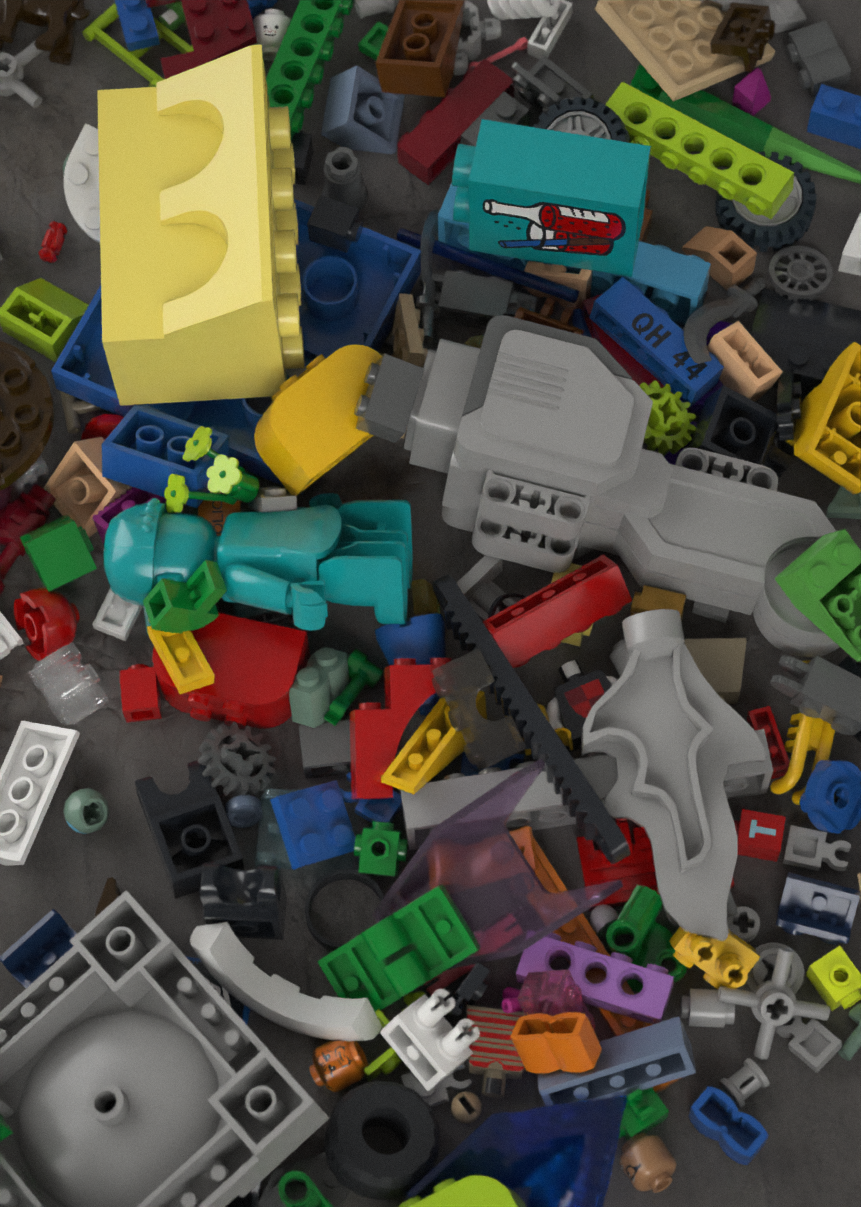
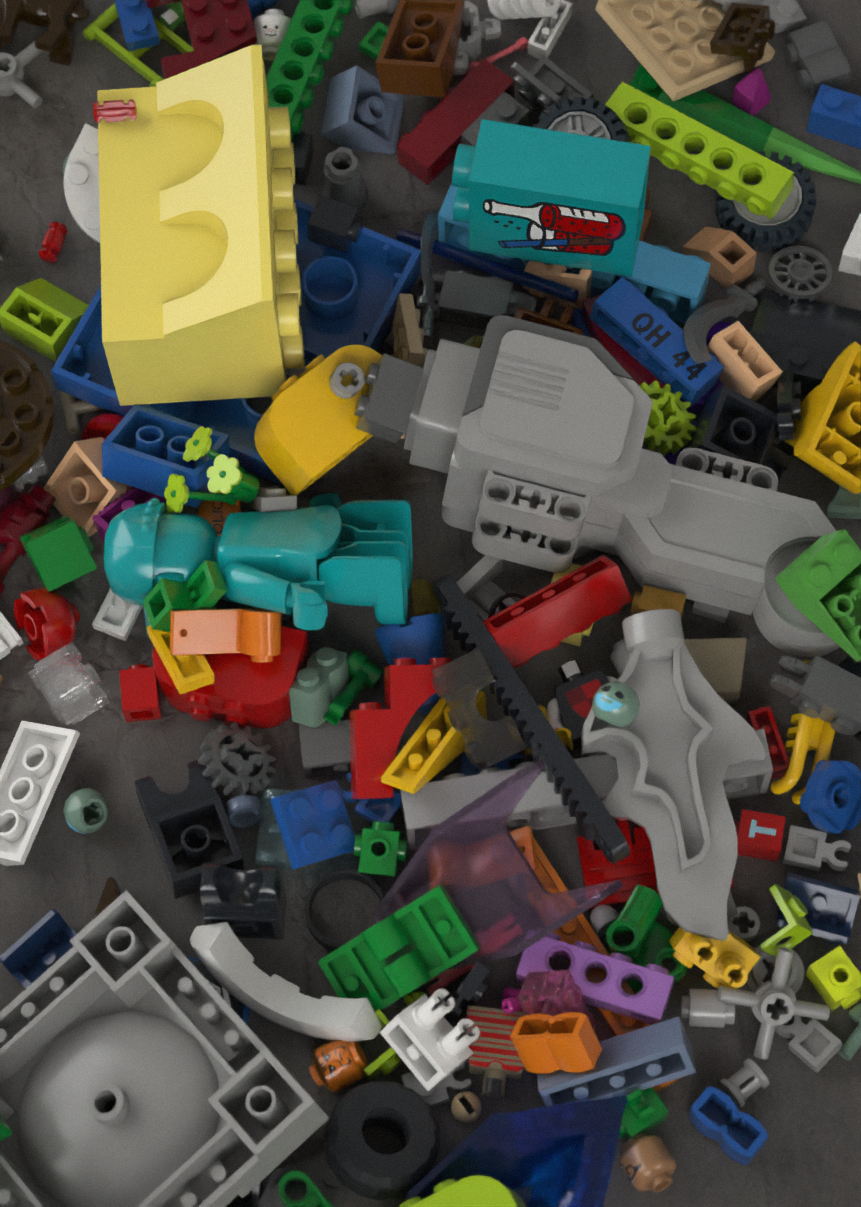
(114, 111): none -> piece
(226, 631): none -> orange door
(349, 391): none -> light grey bush
(616, 704): none -> sand green piece
(795, 914): none -> lime bracket

